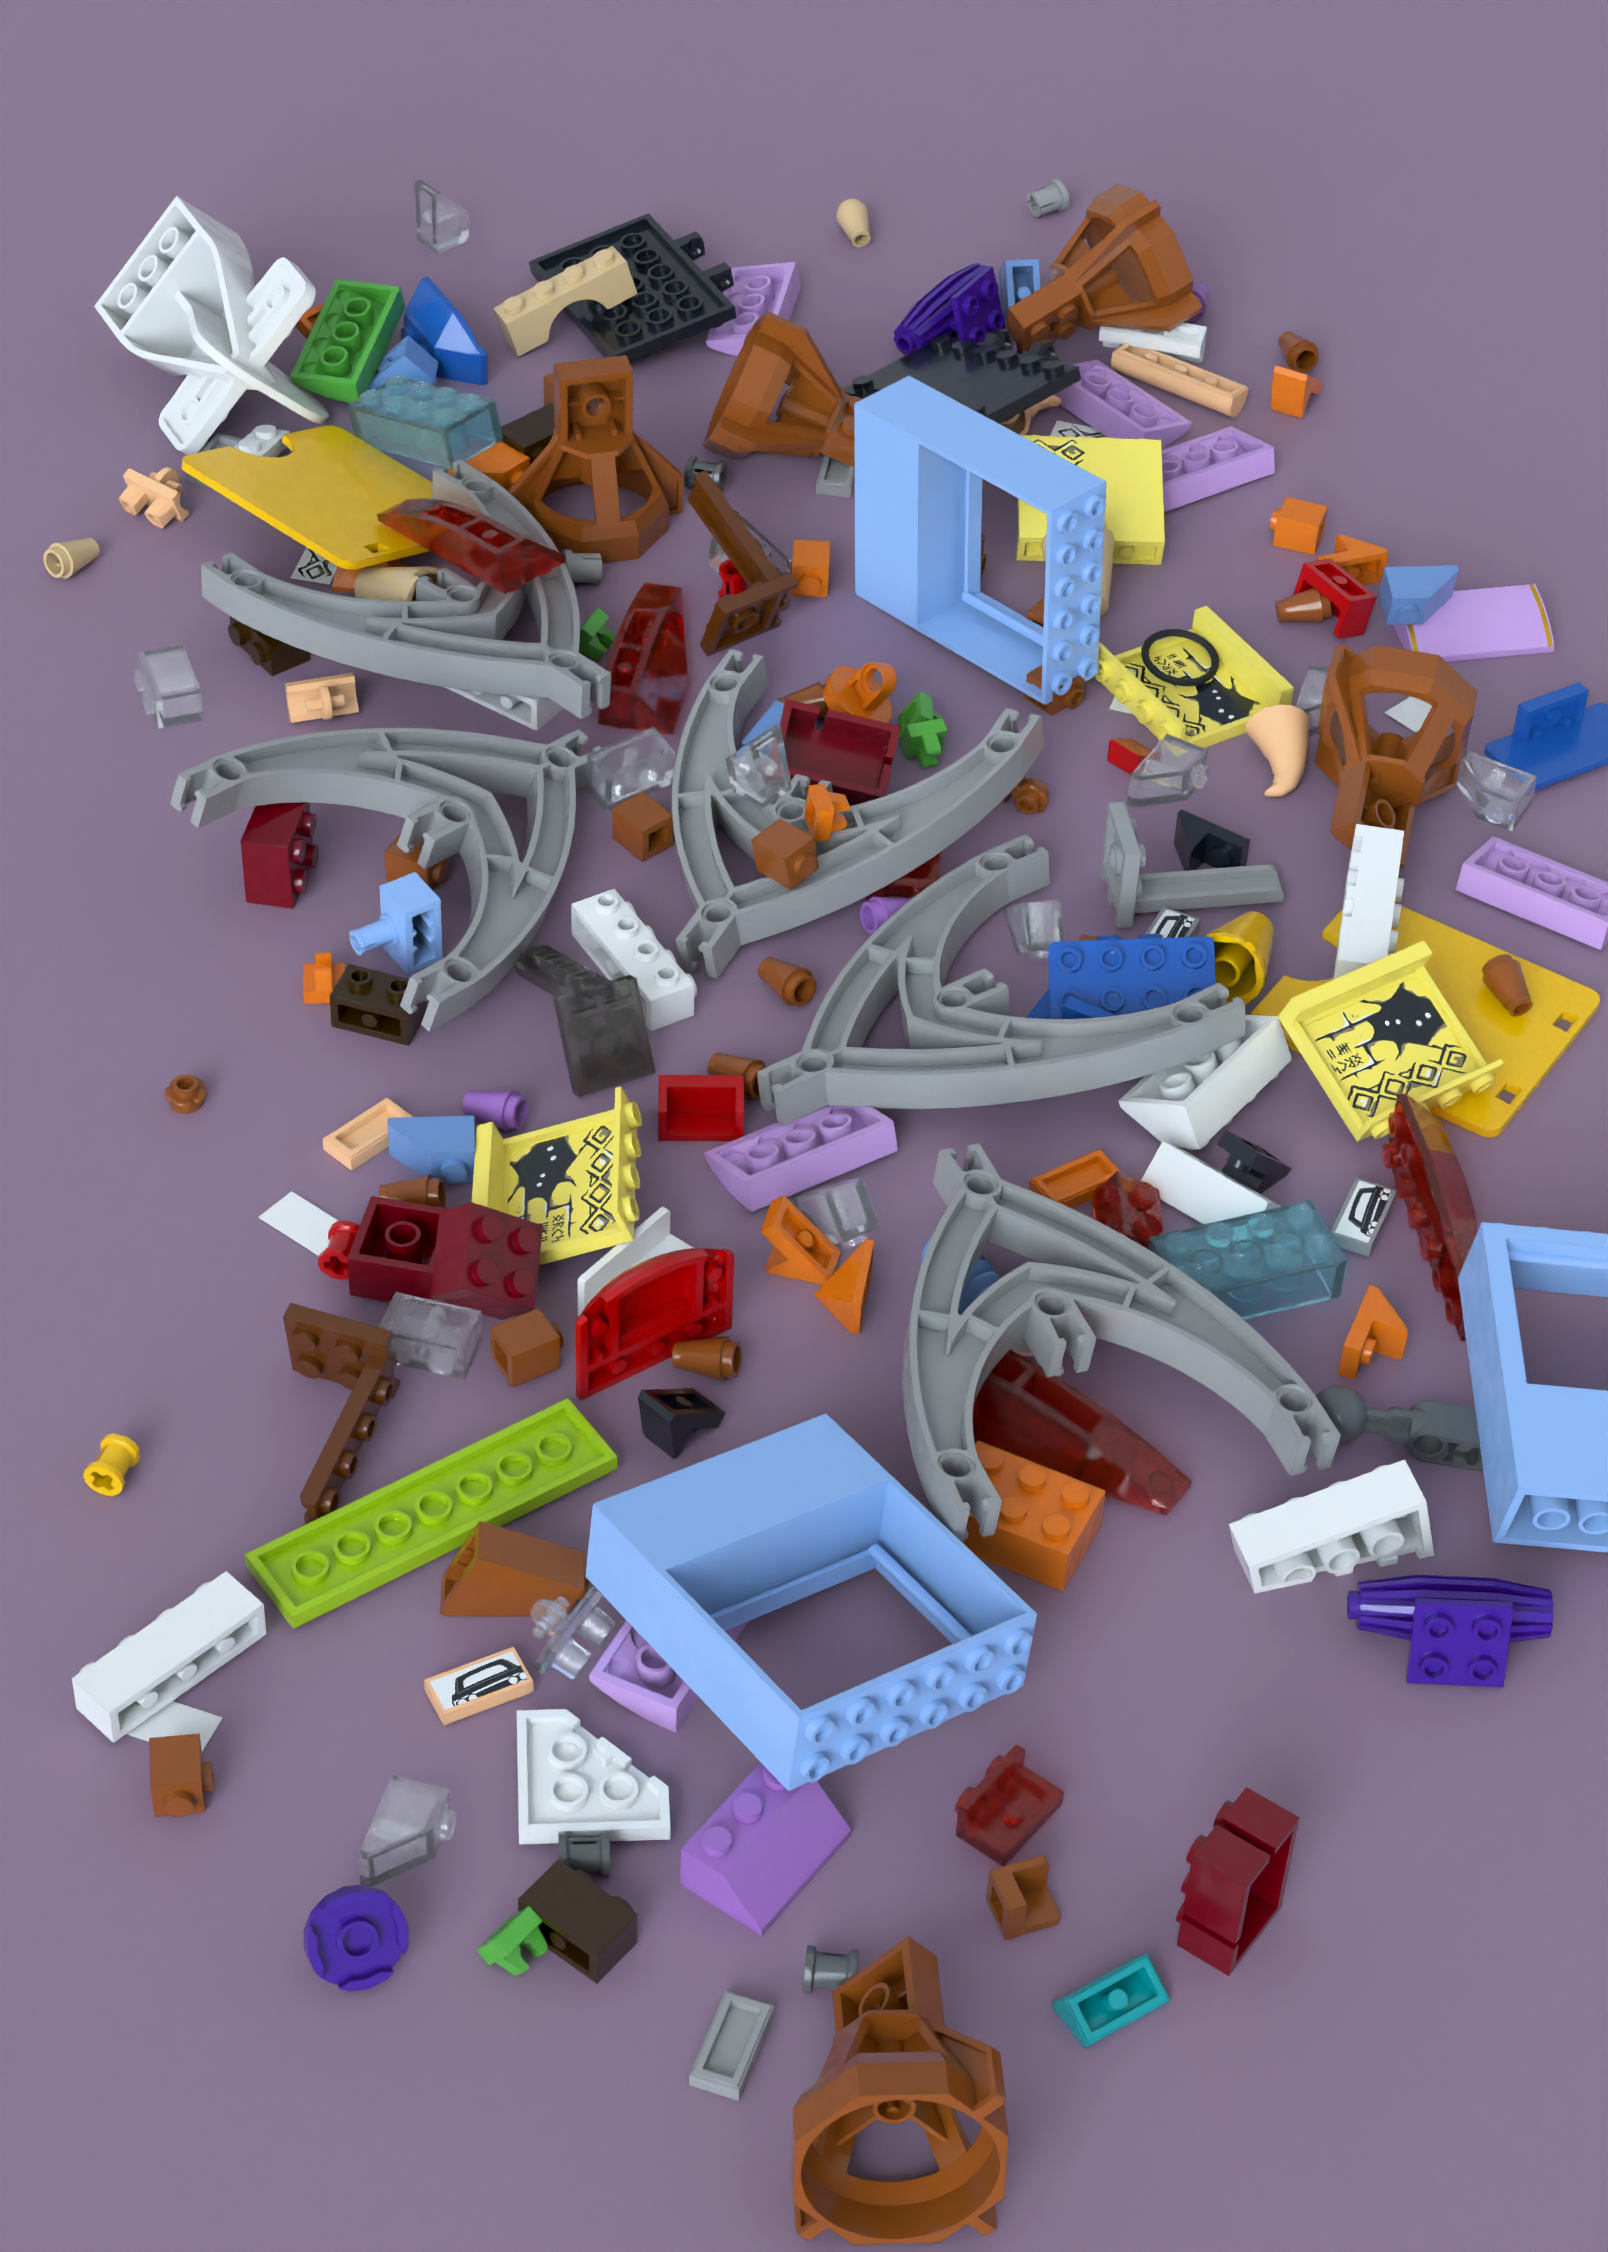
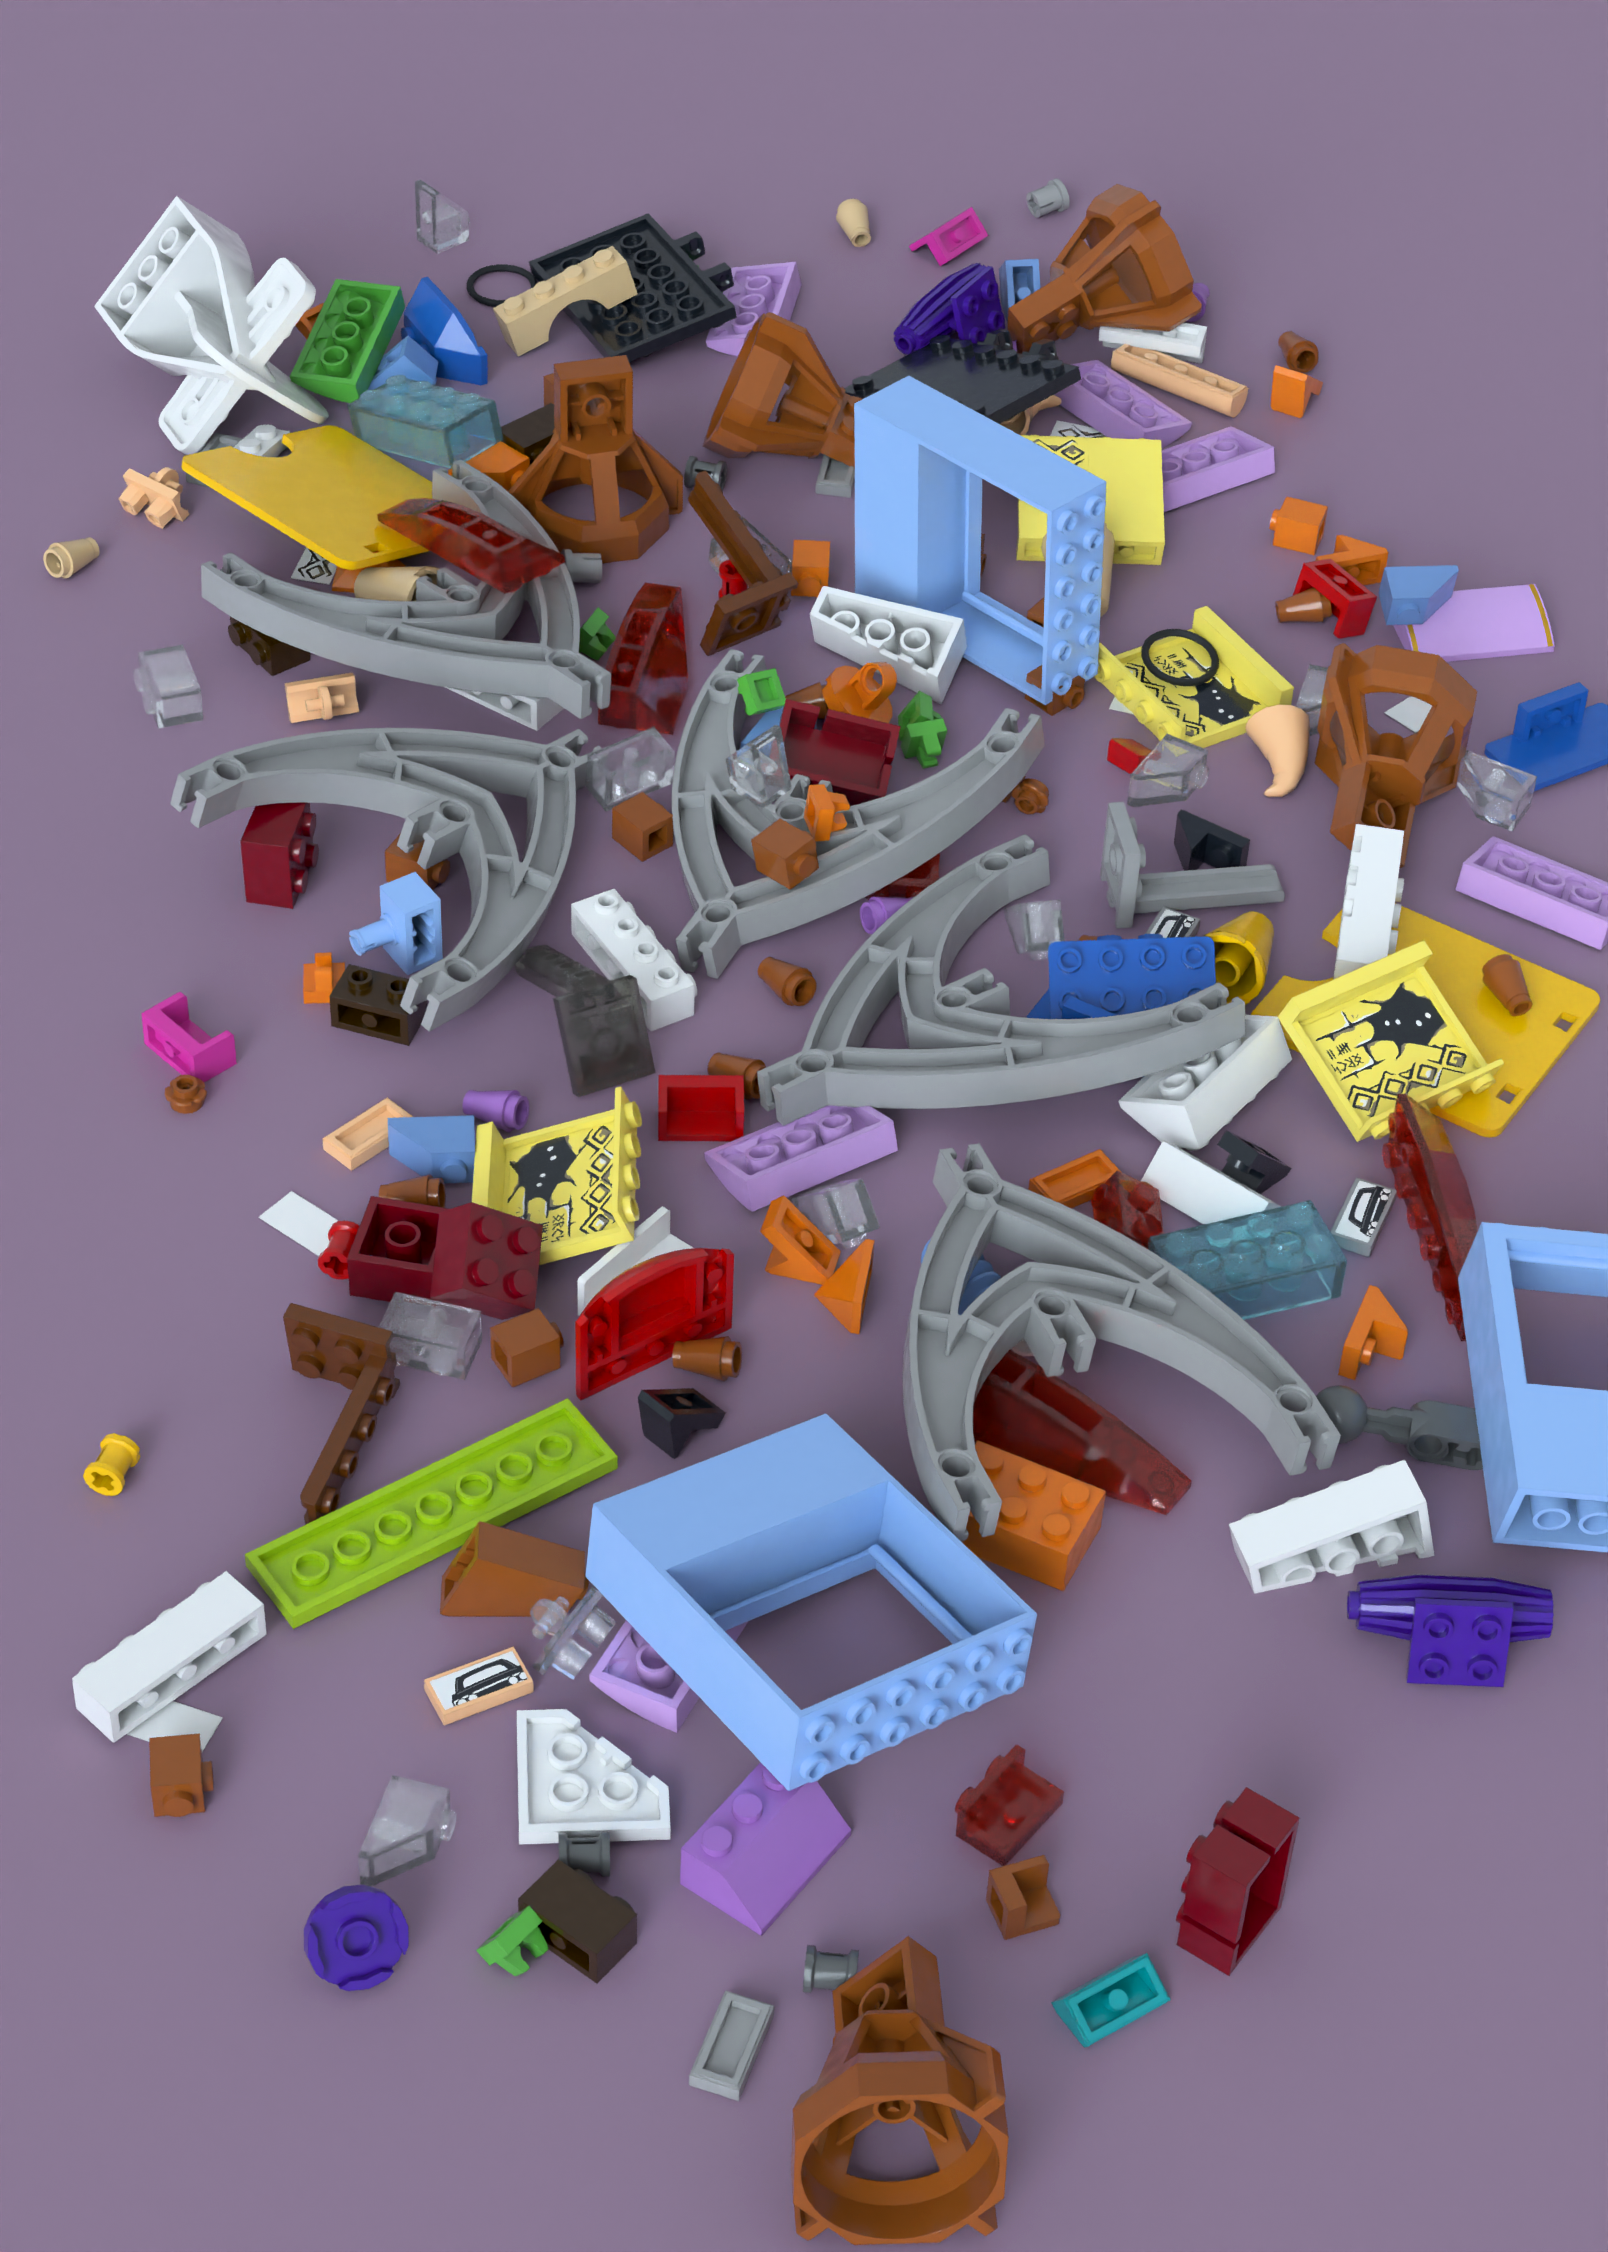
(183, 1043): none -> dark pink panel
(495, 268): none -> black tyre
(761, 692): none -> bright green tile
(916, 642): none -> white wedge
(953, 236): none -> dark pink panel

